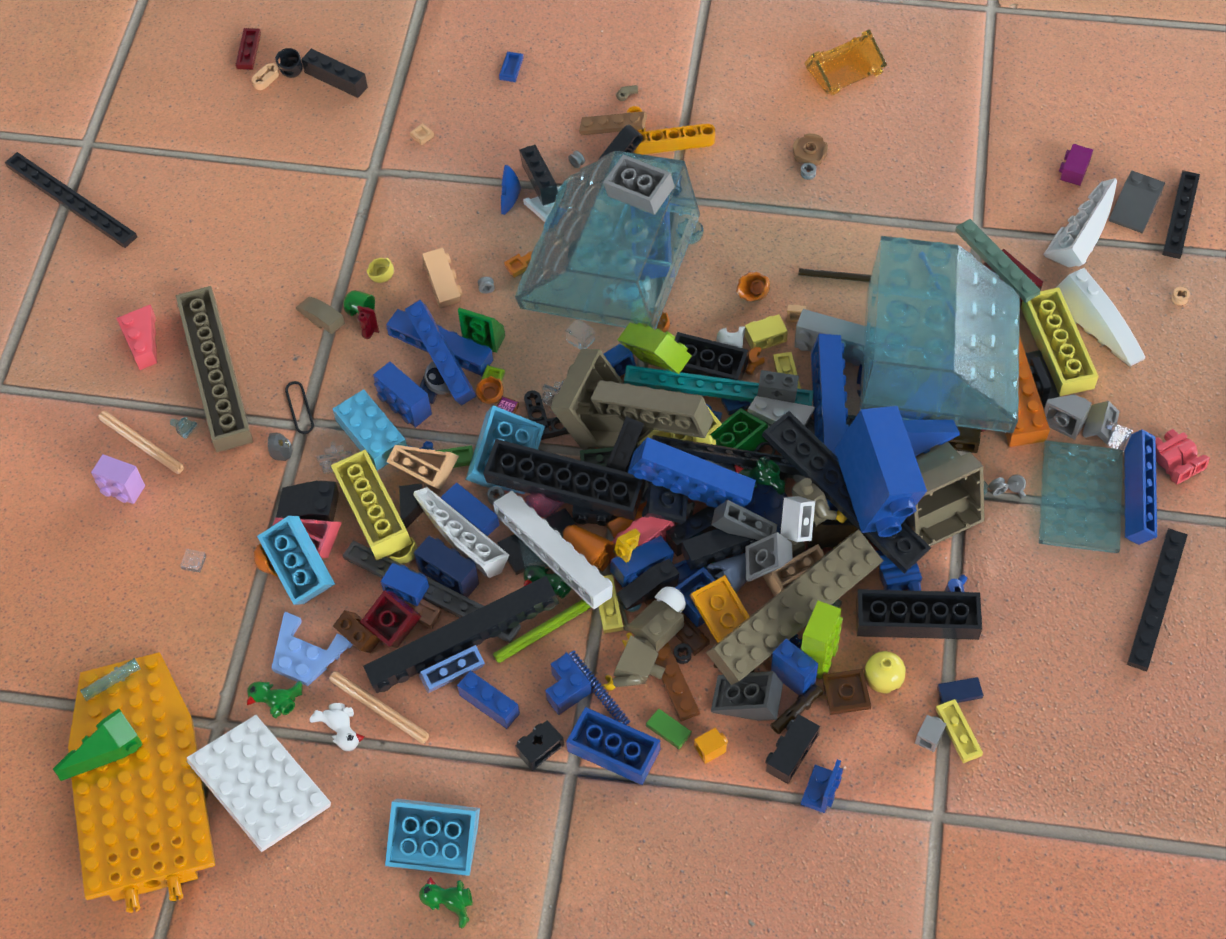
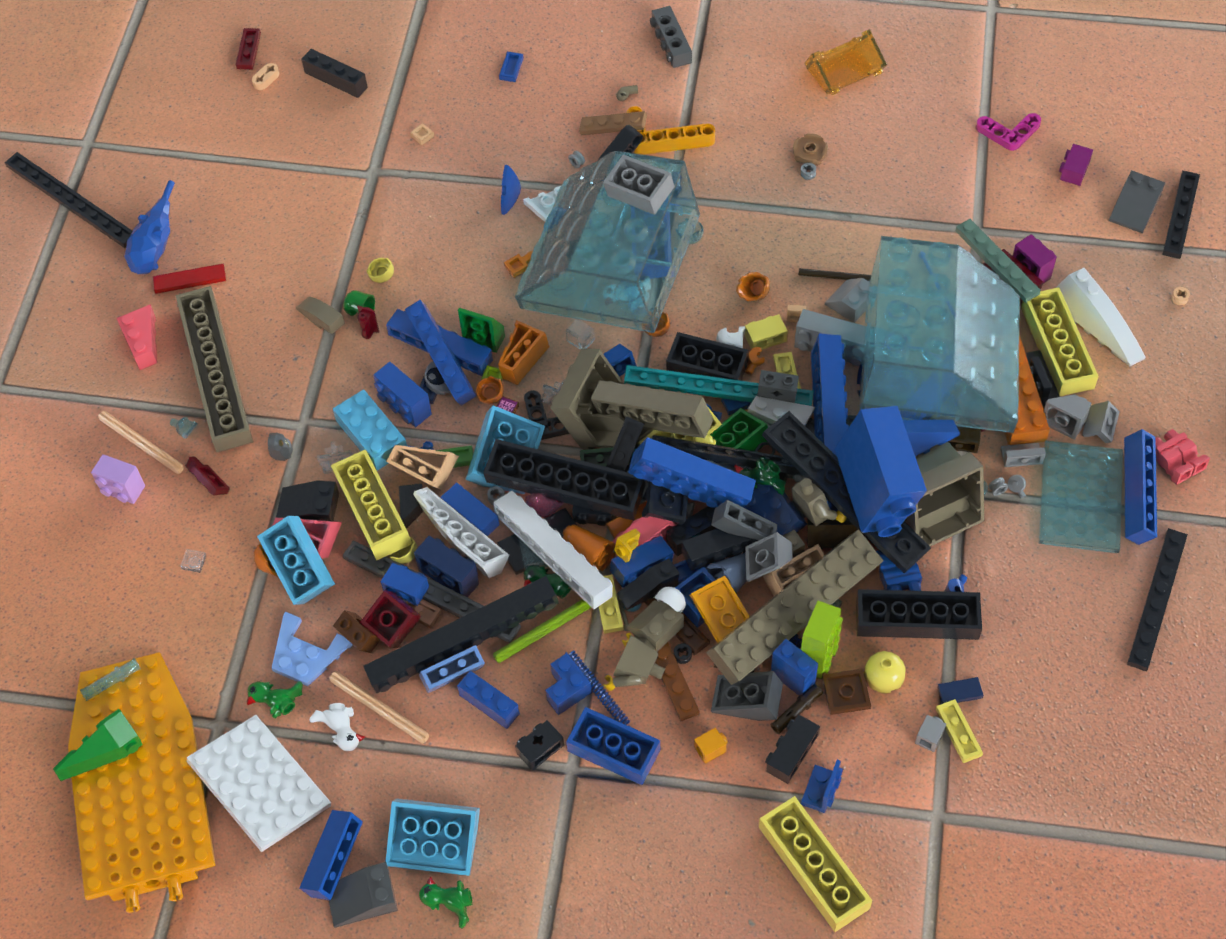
(150, 236): none -> blue piece
(189, 278): none -> red tile
(207, 477): none -> dark red hinge
(290, 62): black helmet -> none
(292, 411): black piece -> none
(331, 855): none -> blue brick
(363, 895): none -> dark grey slope
(441, 277): light nougat wedge -> none
(486, 285): light grey bush -> none
(522, 352): none -> orange wedge
(538, 174): black brick -> none
(655, 347): lime brick -> none
(668, 728): bright green tile -> none
(671, 37): none -> dark grey brick
(797, 518): white brick -> none
(815, 864): none -> light yellow brick
(850, 299): none -> light grey slope
(991, 126): none -> dark pink beam
(1022, 454): none -> light grey panel
(1035, 257): none -> magenta brick
(1078, 238): white wedge -> none
(1119, 436): clear panel -> none

